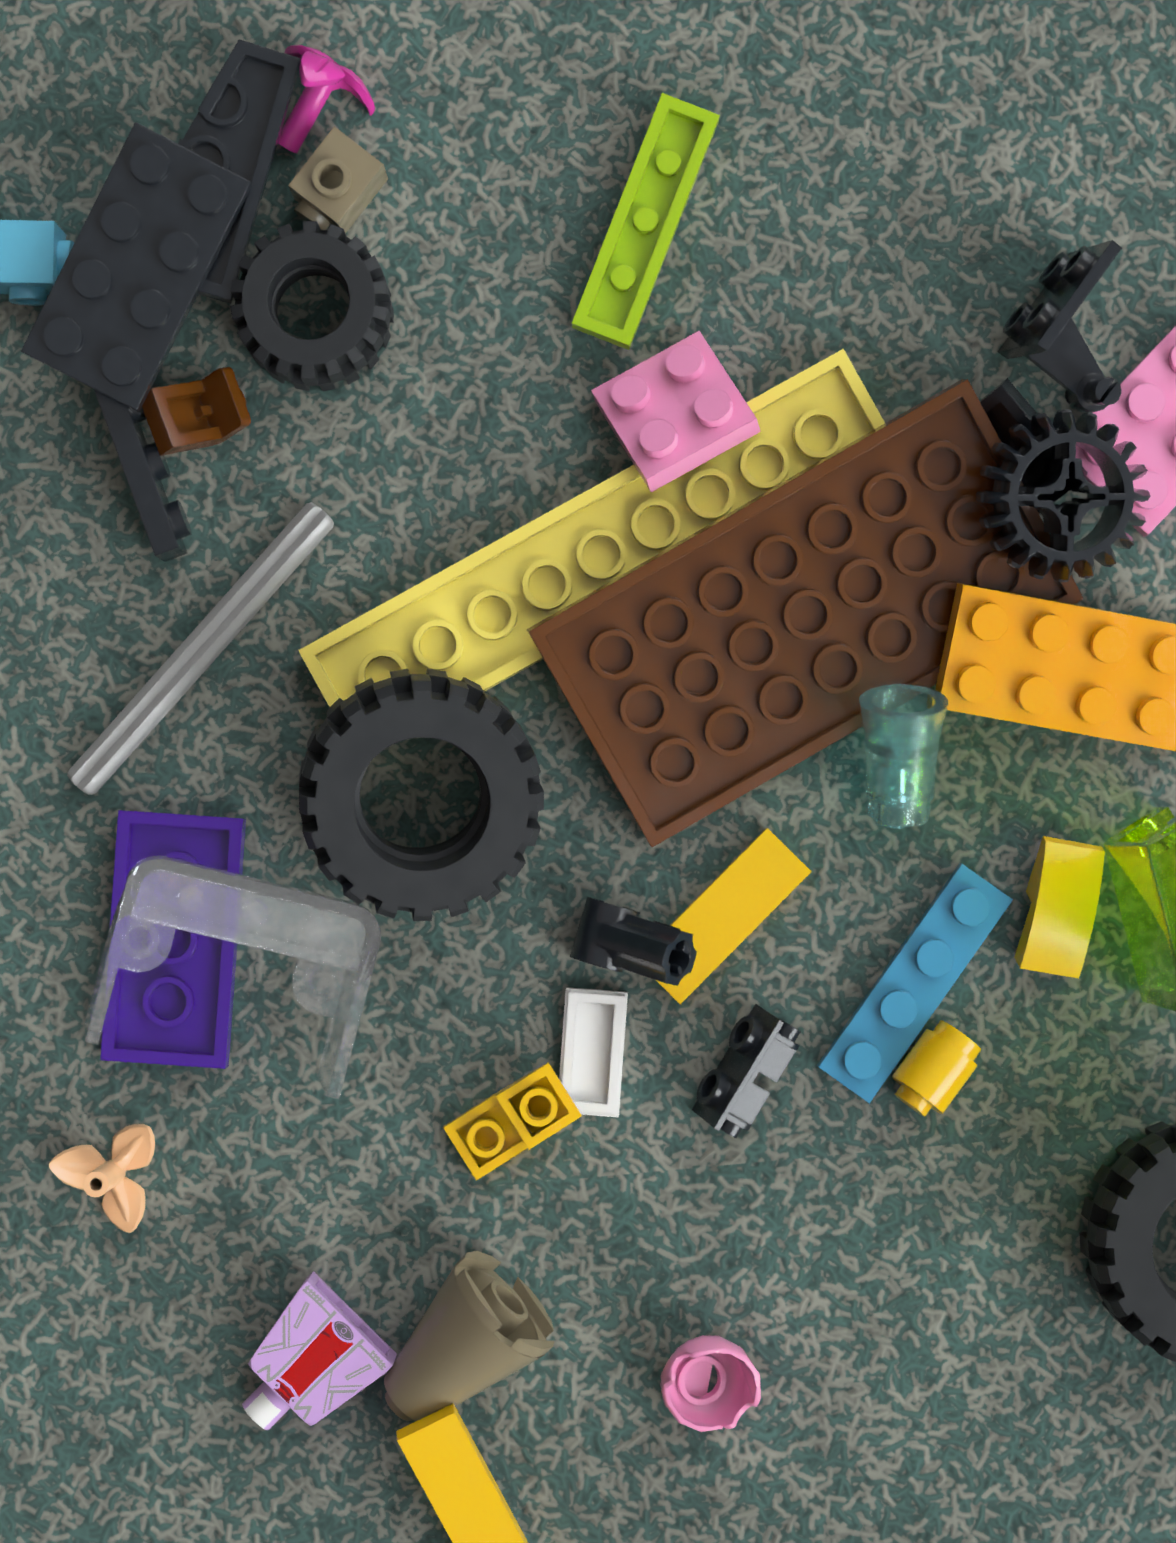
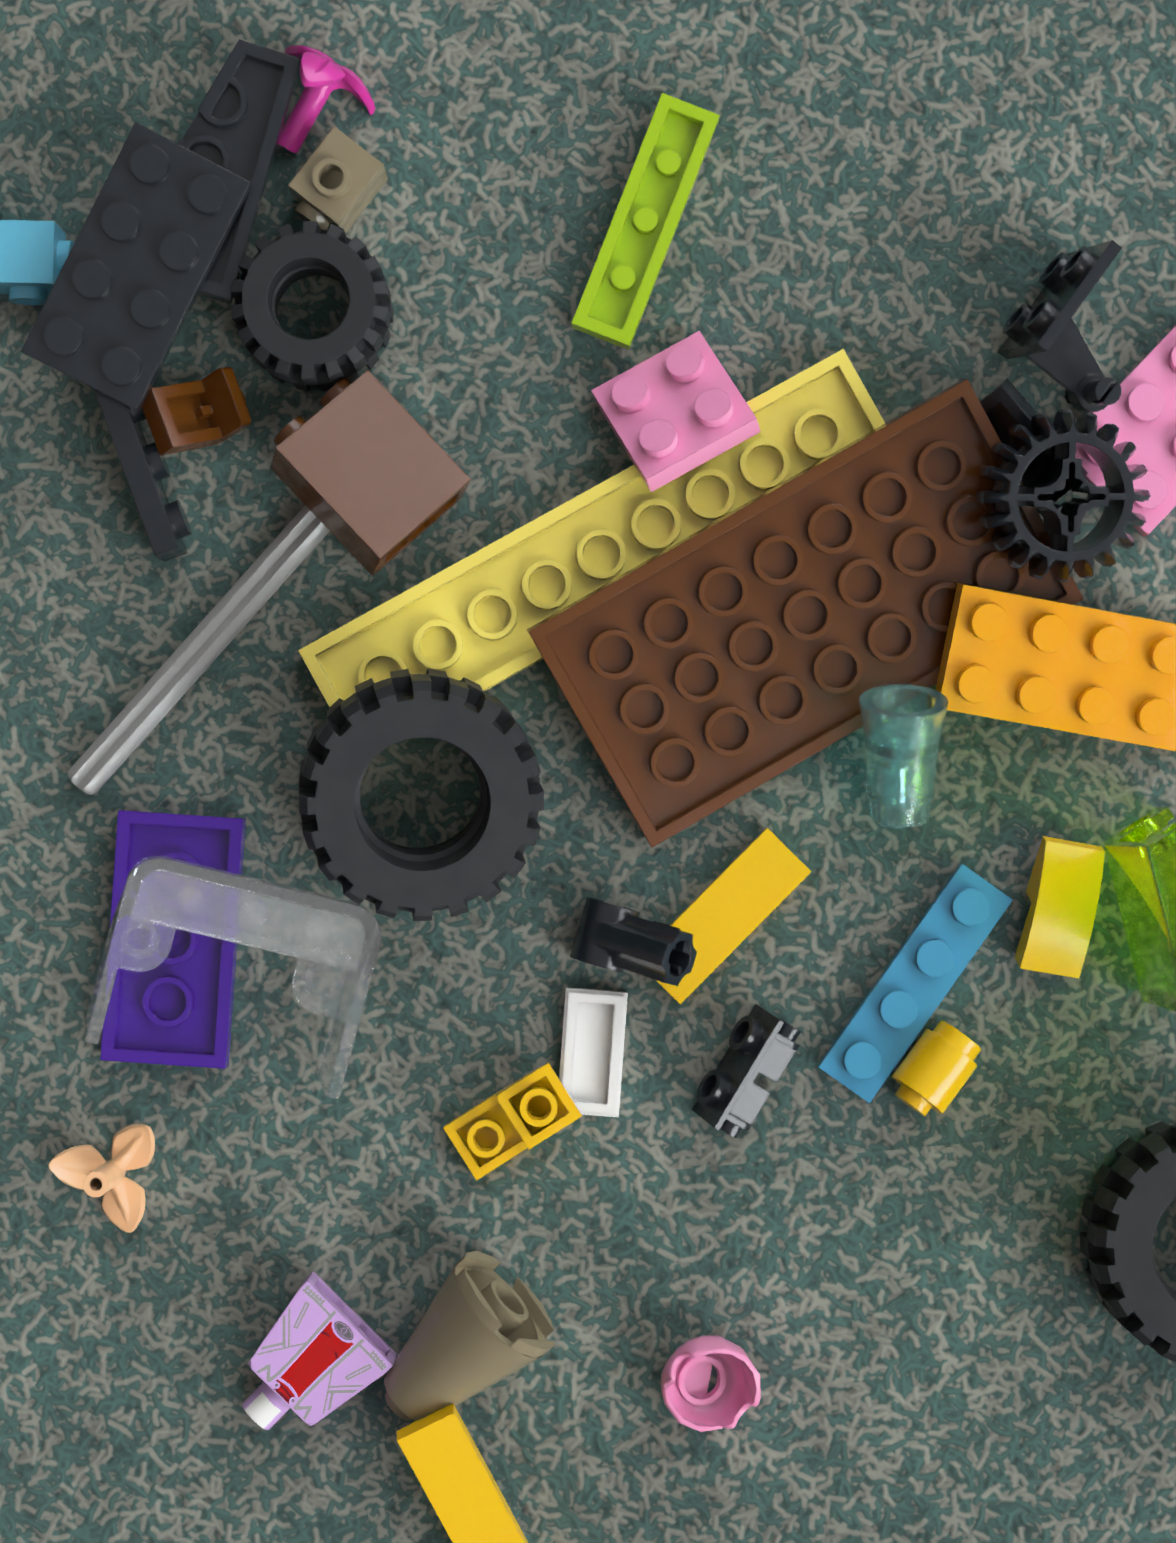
(368, 471): none -> brick

